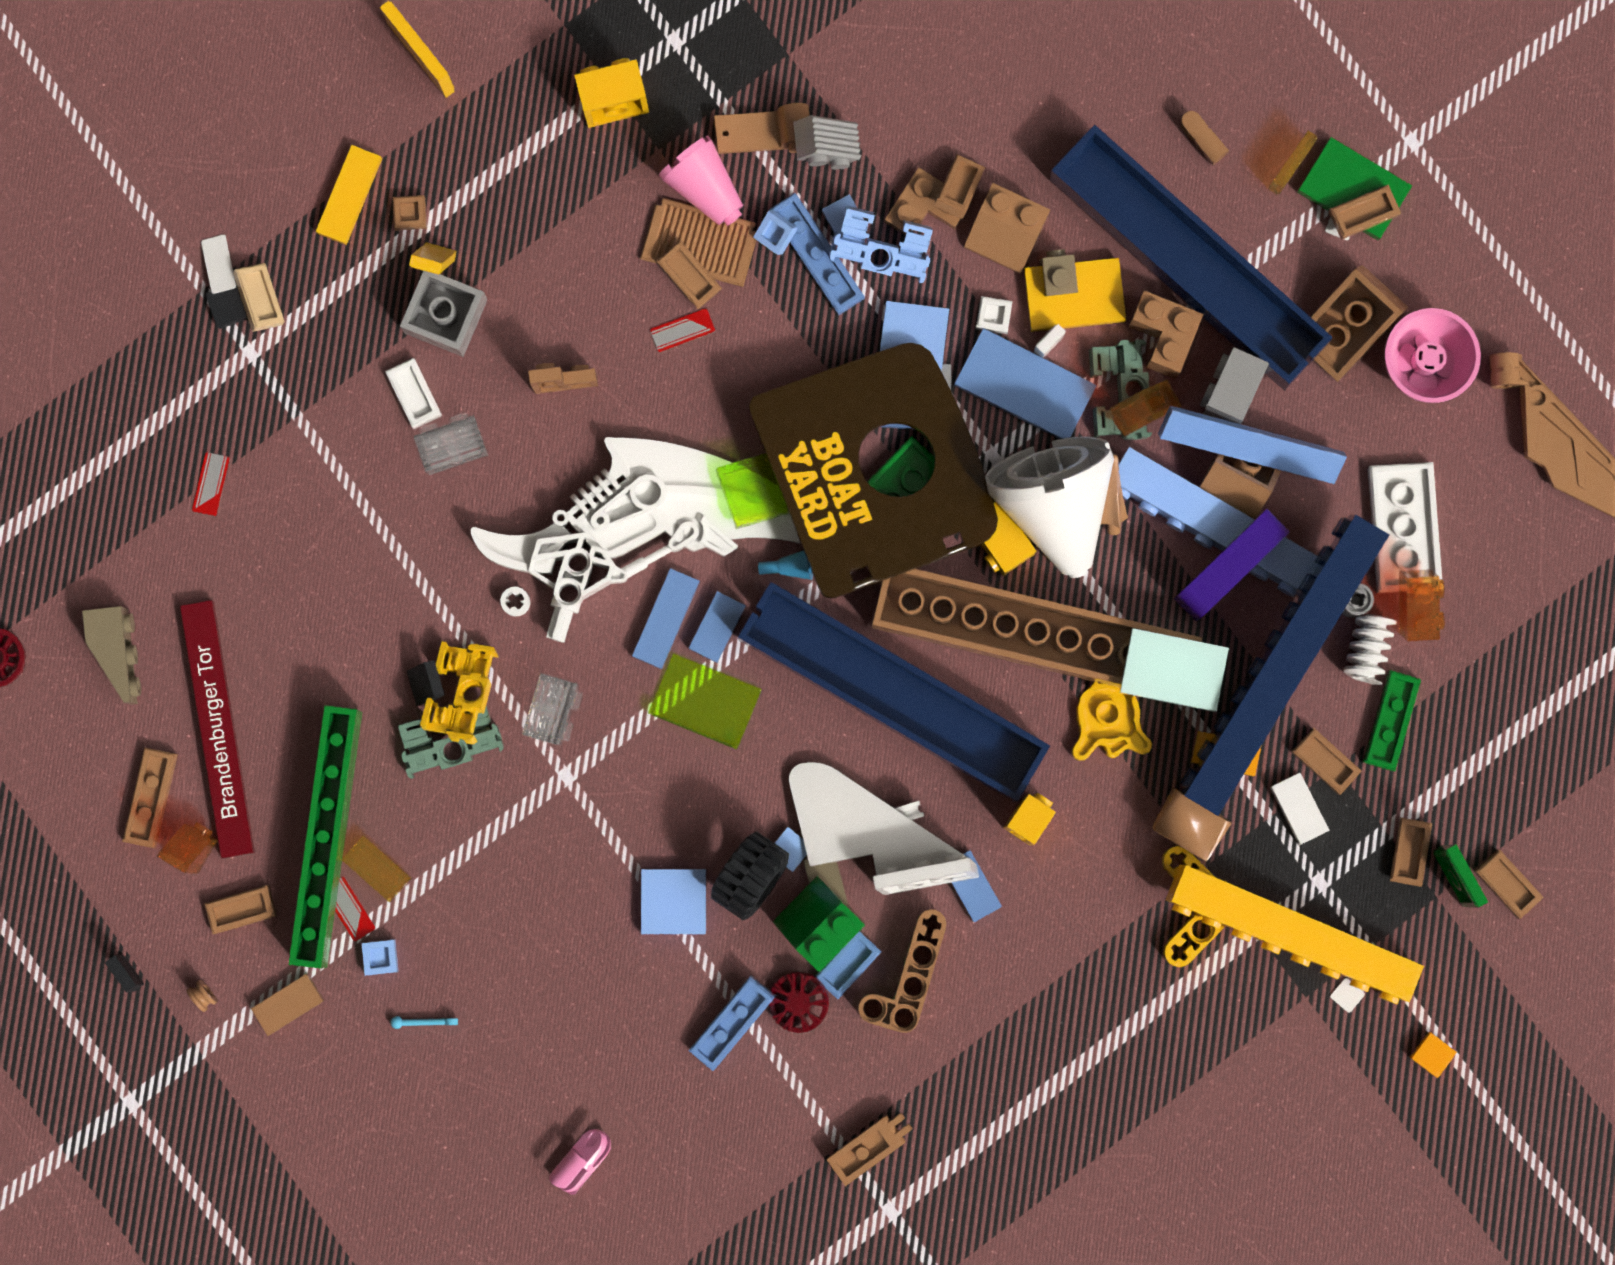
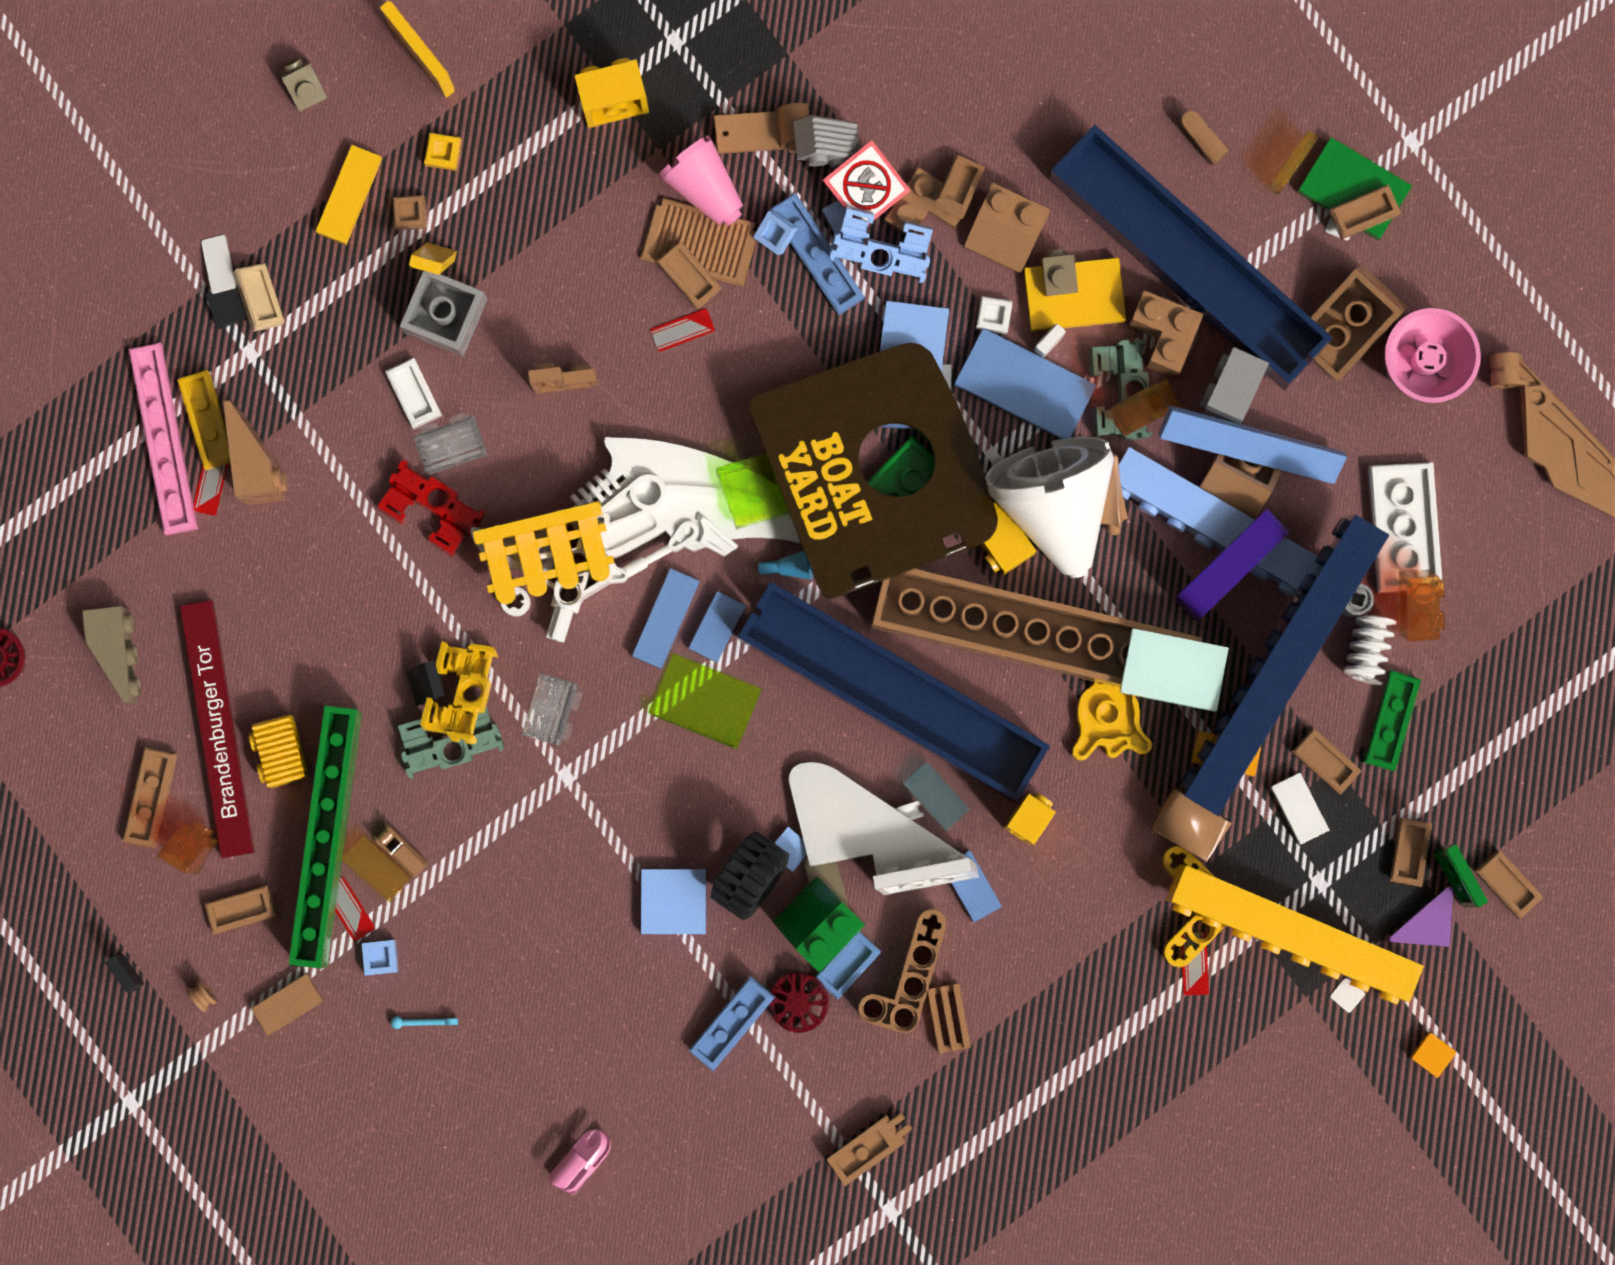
(163, 439): none -> bright pink tile
(205, 419): none -> yellow tile
(253, 468): none -> medium nougat slope
(279, 751): none -> yellow brick
(302, 83): none -> dark tan bracket
(404, 854): none -> medium nougat bar
(442, 151): none -> yellow tile
(458, 515): none -> red piece
(529, 554): none -> yellow fence
(867, 182): none -> piece
(936, 796): none -> clear light blue tile
(953, 1046): none -> medium nougat tile
(1196, 972): none -> sticker
(1430, 924): none -> medium lavender tile

